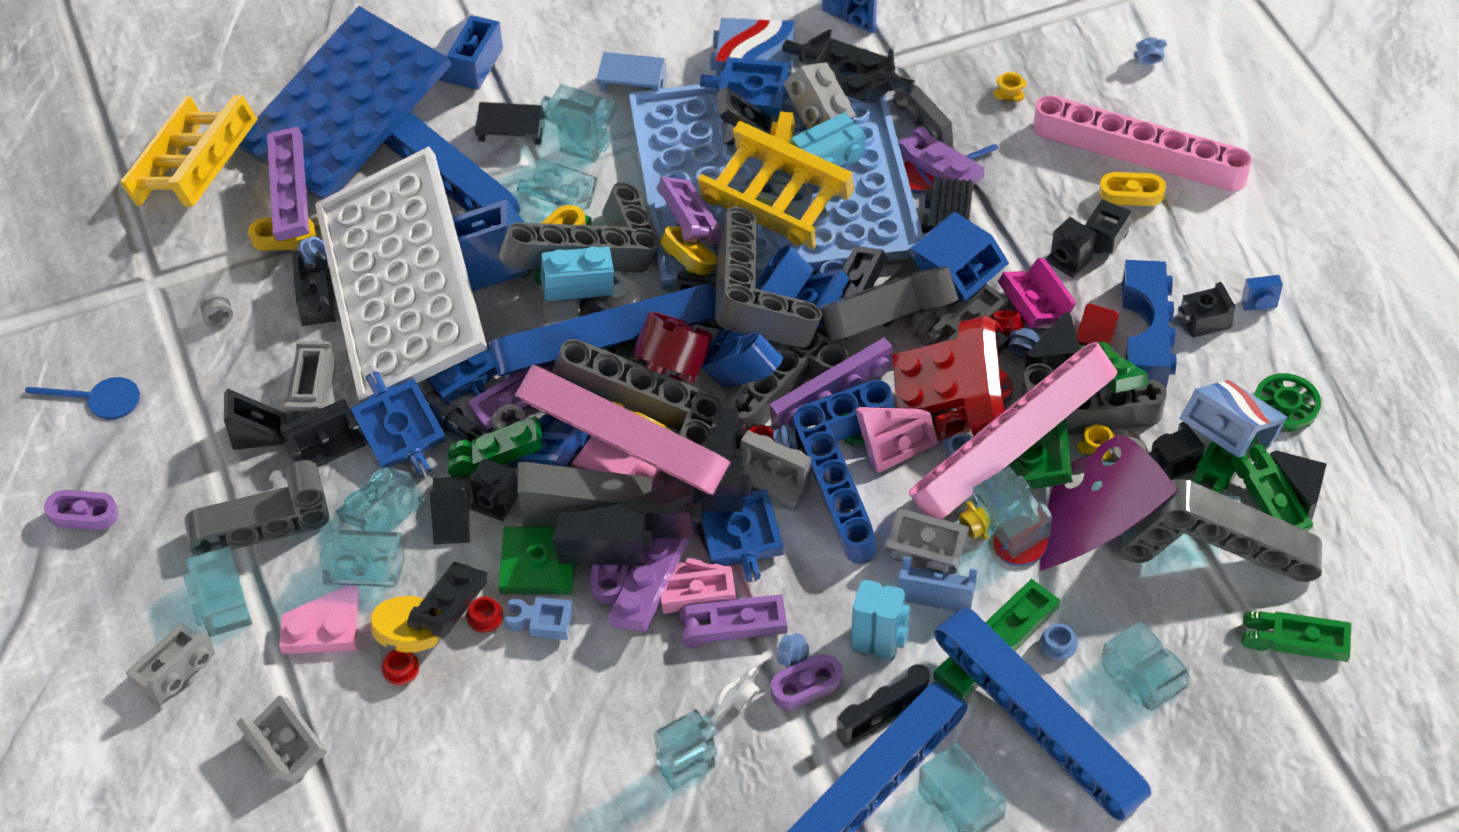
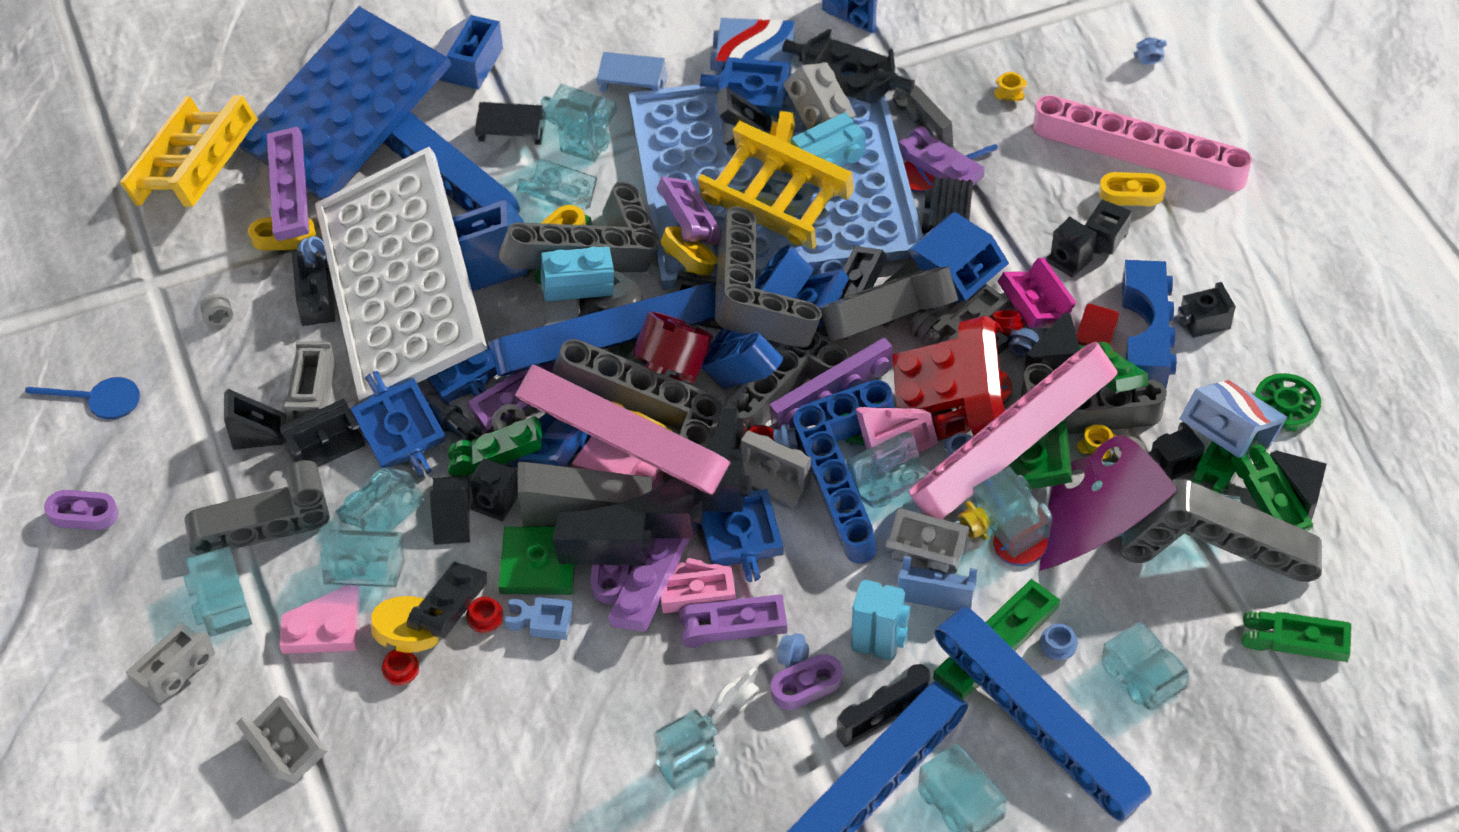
(887, 470): none -> clear light blue bracket
(1261, 292): blue plate -> none

